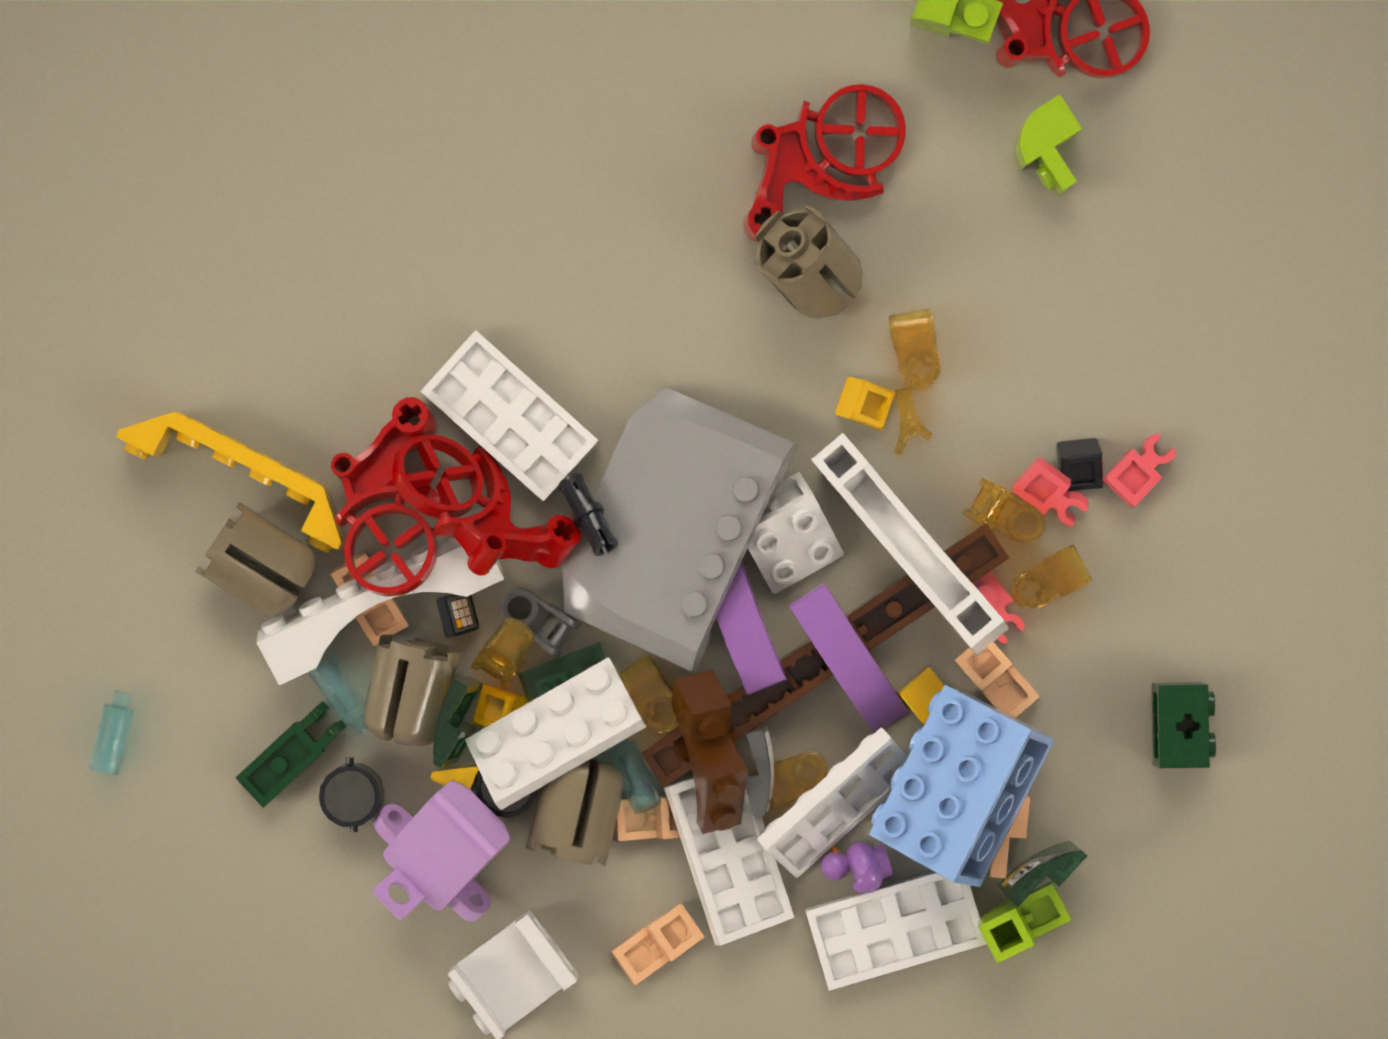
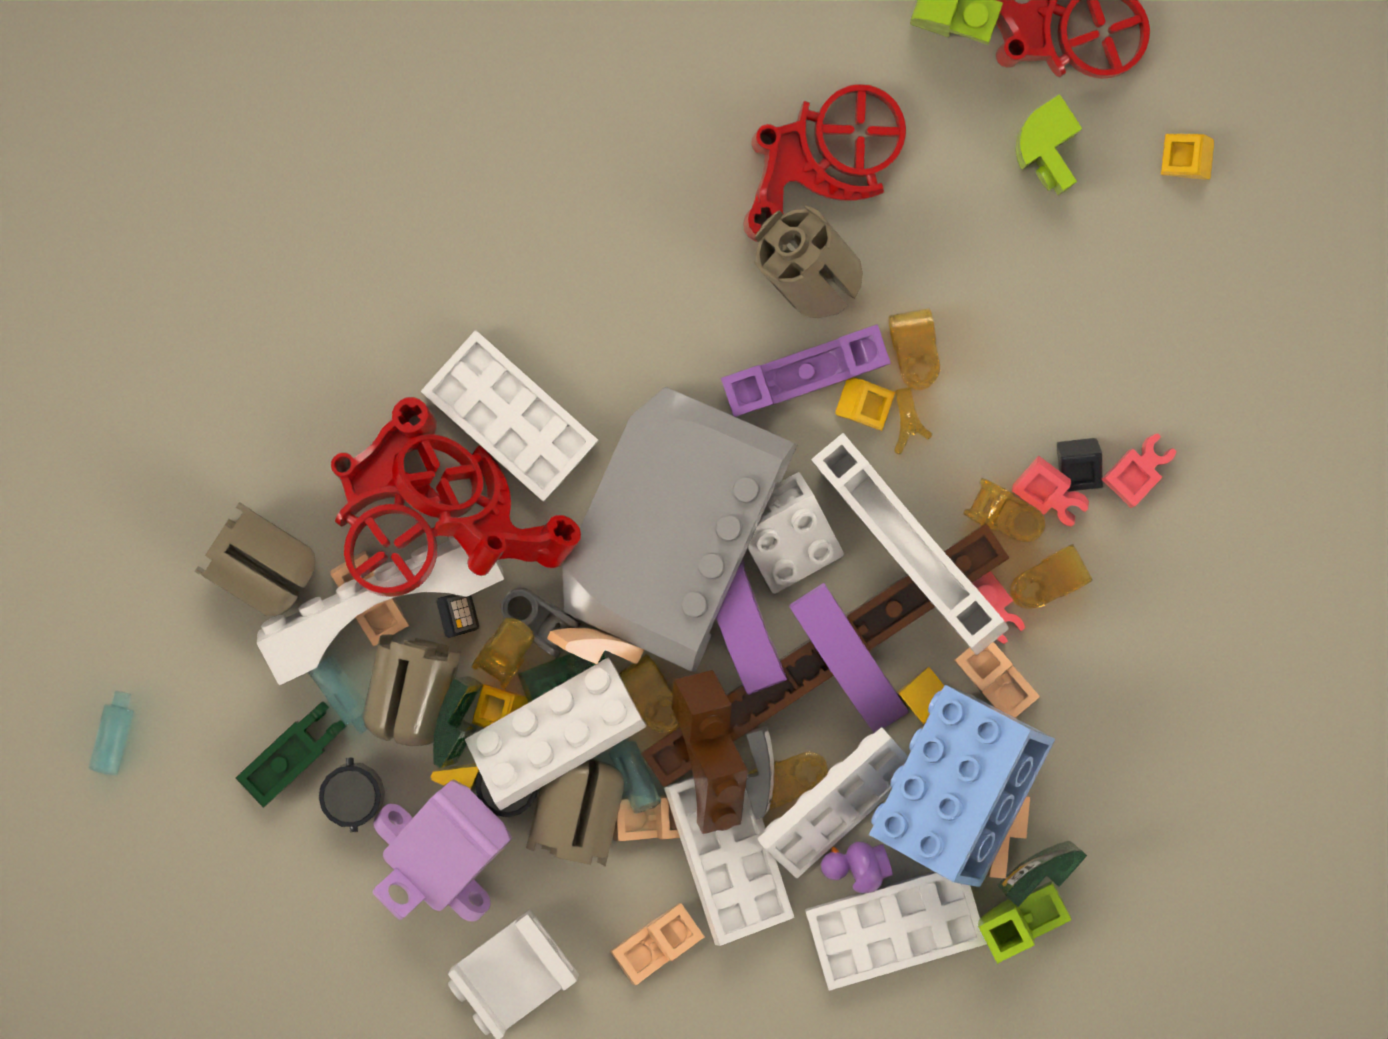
(154, 434): yellow slope -> none
(588, 514): black pin -> none
(592, 642): none -> light nougat slope
(806, 371): none -> medium lavender slope
(1170, 745): dark green brick -> none
(1188, 156): none -> yellow slope

